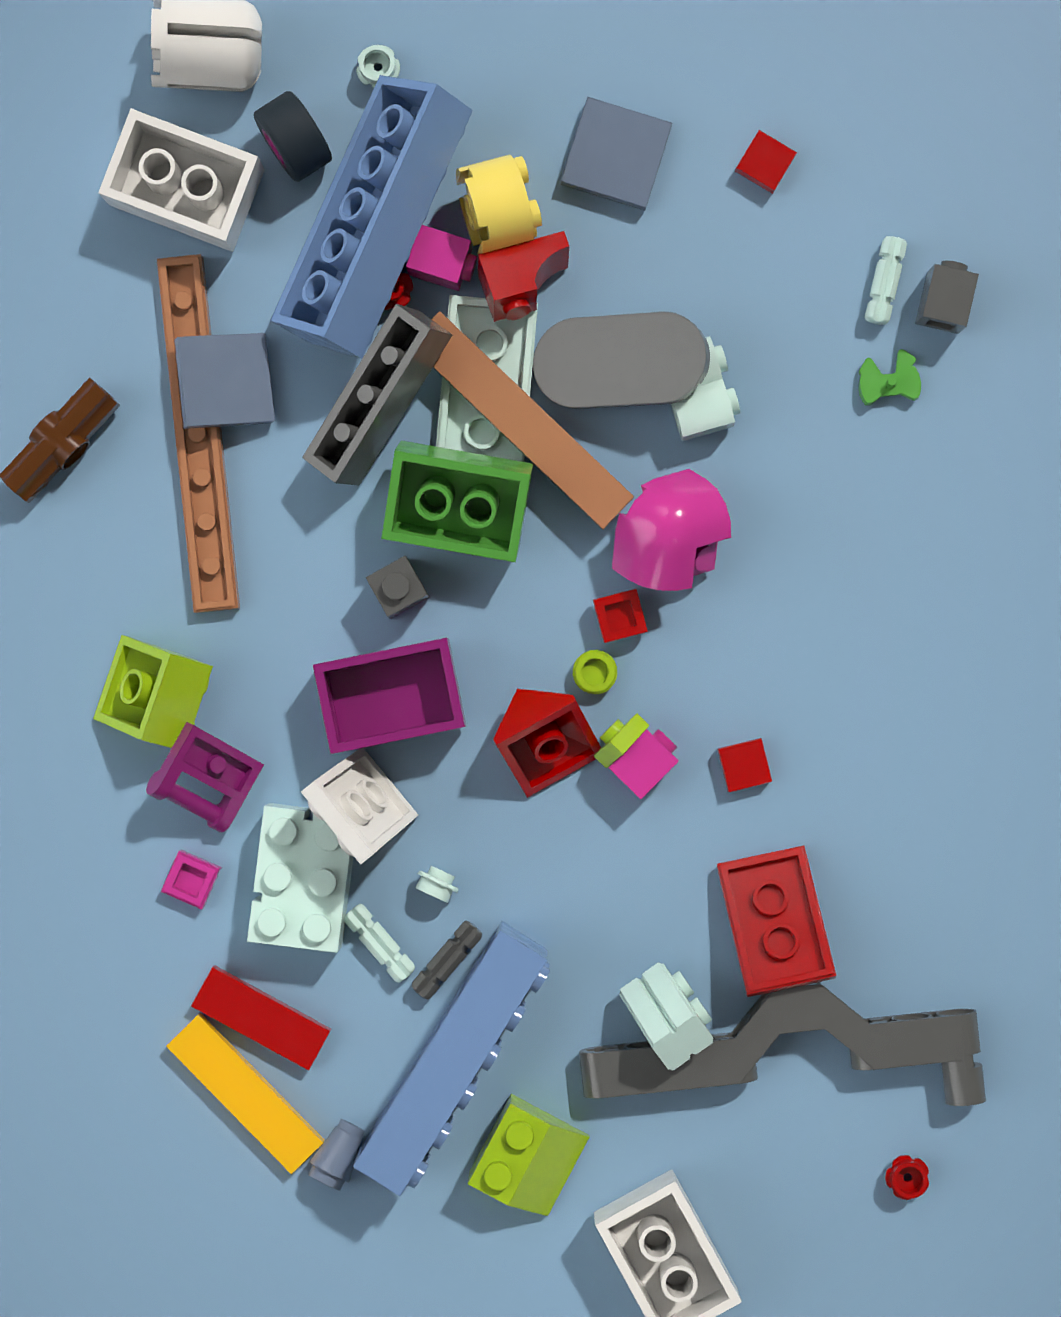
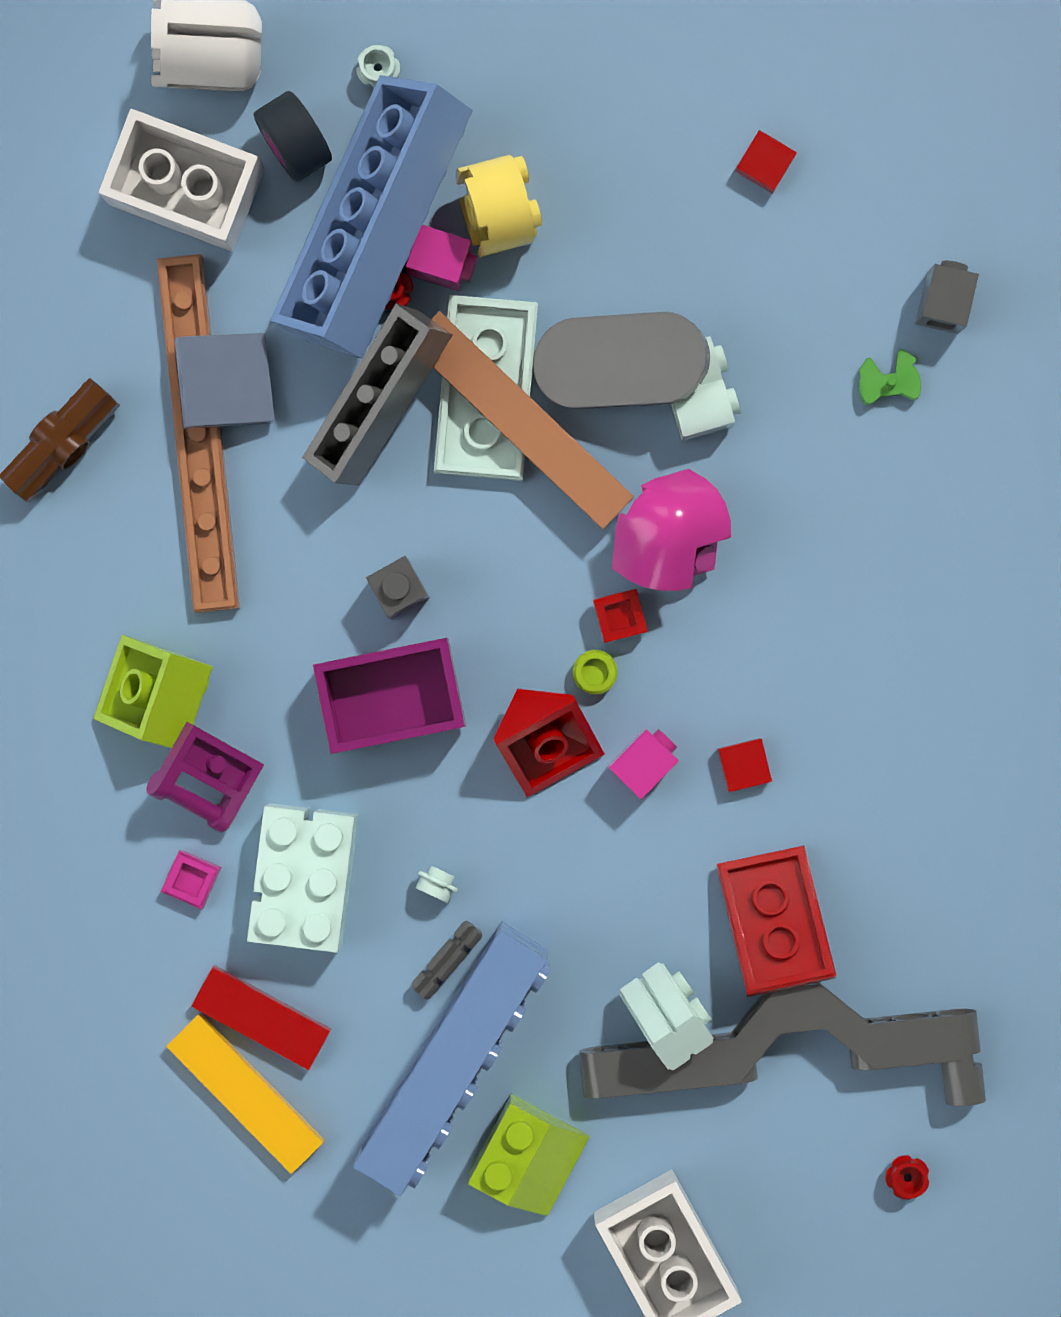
(337, 1155): sand blue cone -> none
(359, 805): white plate -> none
(379, 943): light aqua axle -> none
(457, 501): bright green brick -> none
(516, 273): red arch -> none
(616, 153): sand blue tile -> none
(619, 739): lime plate -> none
(885, 280): light aqua axle -> none

